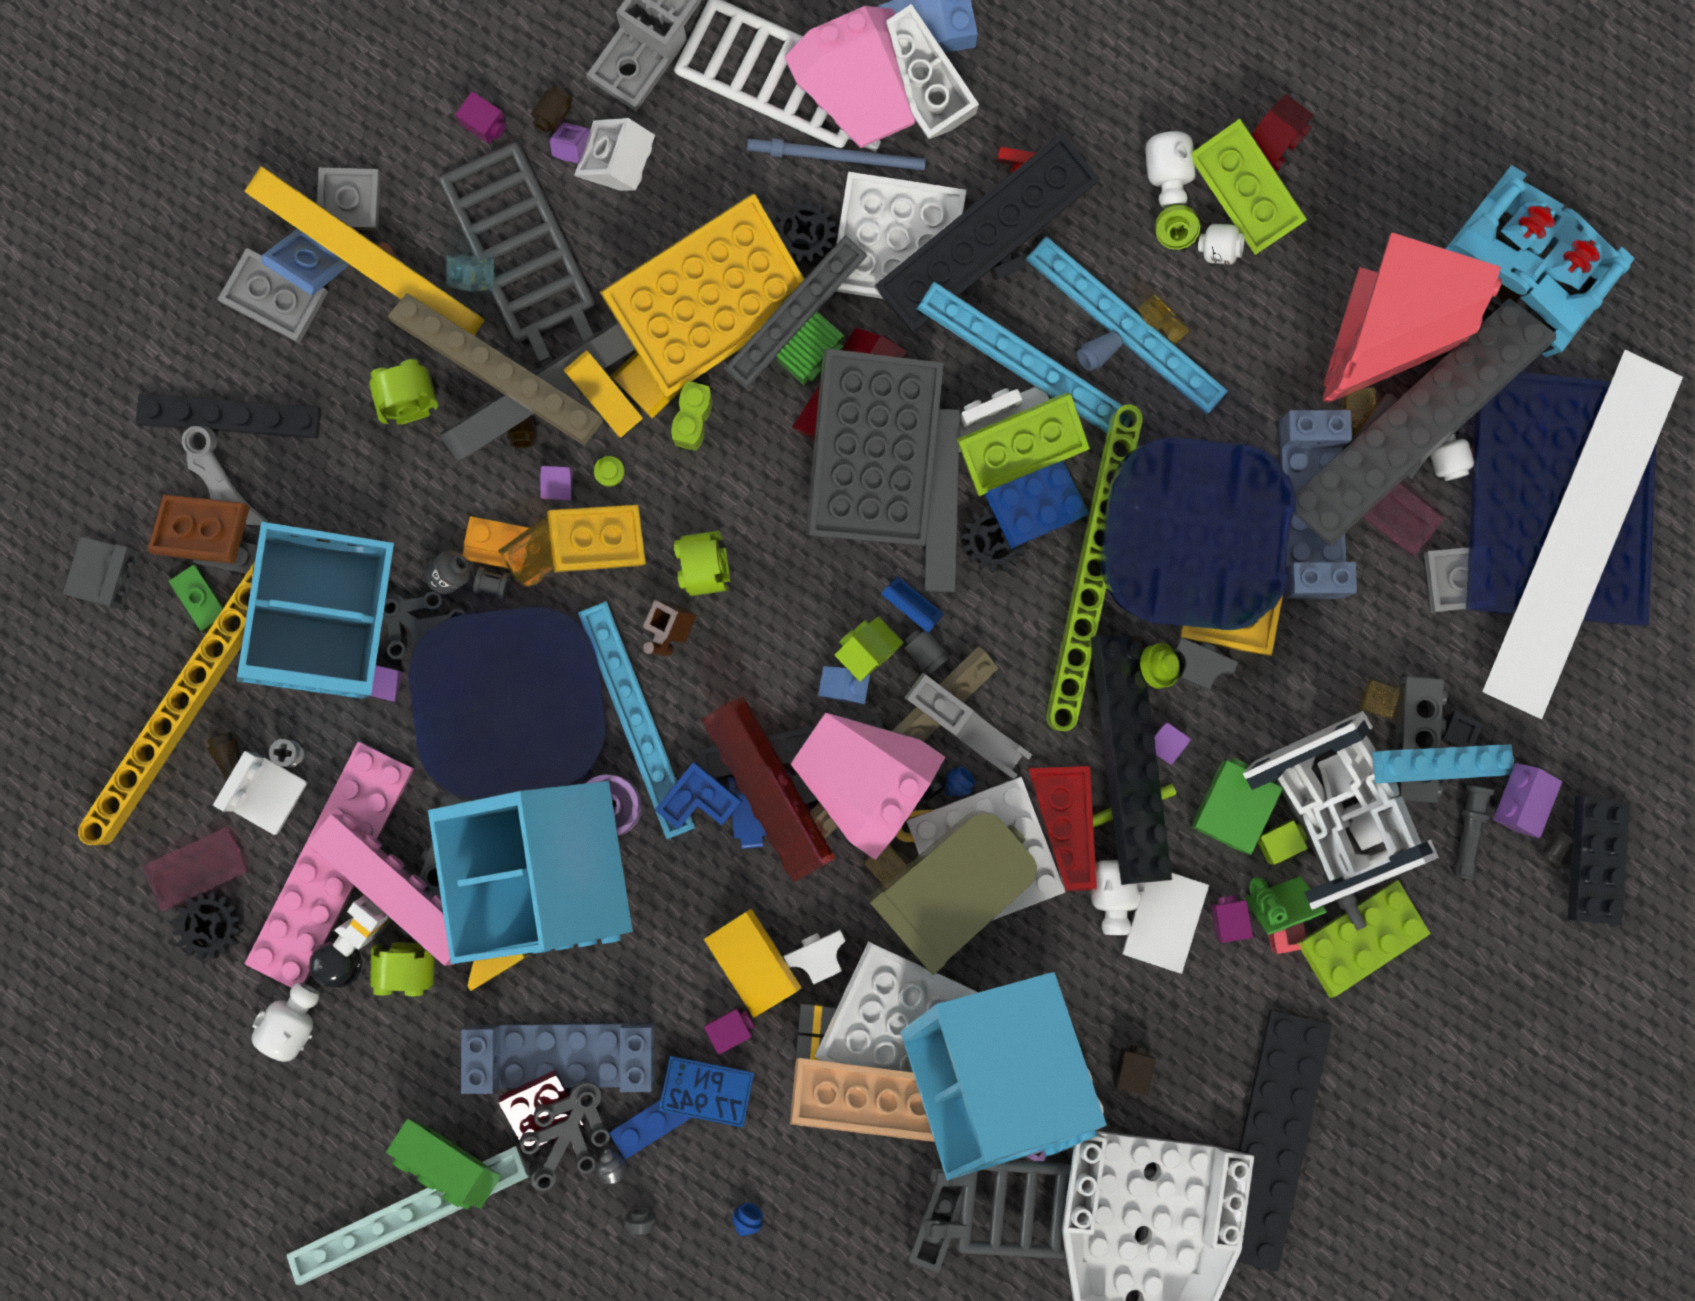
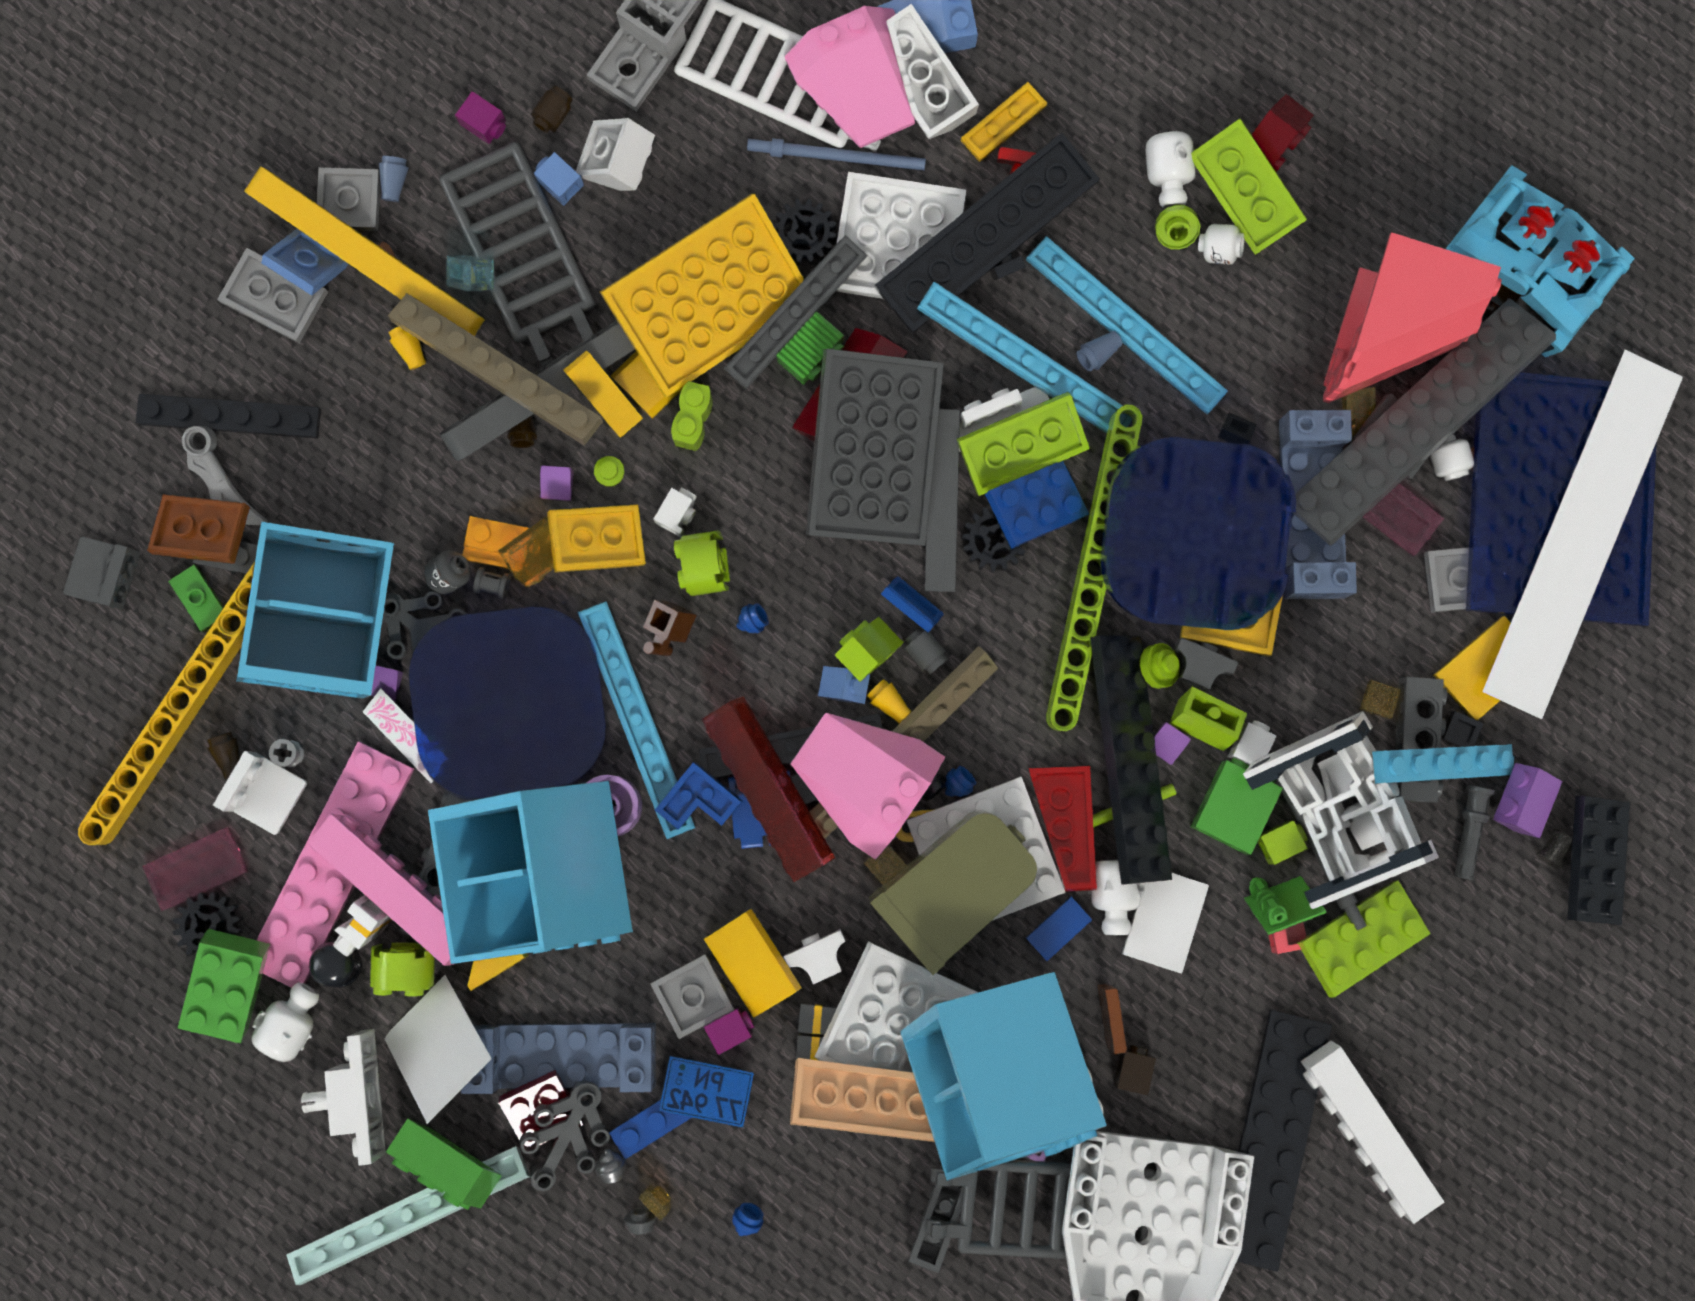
(223, 985): none -> bright green brick
(354, 1098): none -> white brick
(392, 177): none -> sand blue cone
(395, 727): none -> white sticker
(402, 392): lime brick -> none
(407, 347): none -> yellow cone
(437, 1049): none -> white sticker
(558, 178): none -> medium blue brick
(569, 142): medium lavender slope -> none
(656, 1201): none -> clear yellow plate
(676, 511): none -> white brick
(692, 996): none -> light grey plate
(752, 619): none -> blue plate
(888, 700): none -> yellow cone
(966, 724): light grey piece -> none
(1003, 121): none -> yellow tile
(1058, 928): none -> blue tile
(1112, 1018): none -> dark orange tile
(1161, 316): clear yellow plate -> none
(1208, 719): none -> lime brick
(1231, 919): magenta brick -> none
(1237, 430): none -> black plate
(1253, 742): none -> white brick
(1371, 1131): none -> white brick
(1470, 668): none -> yellow tile

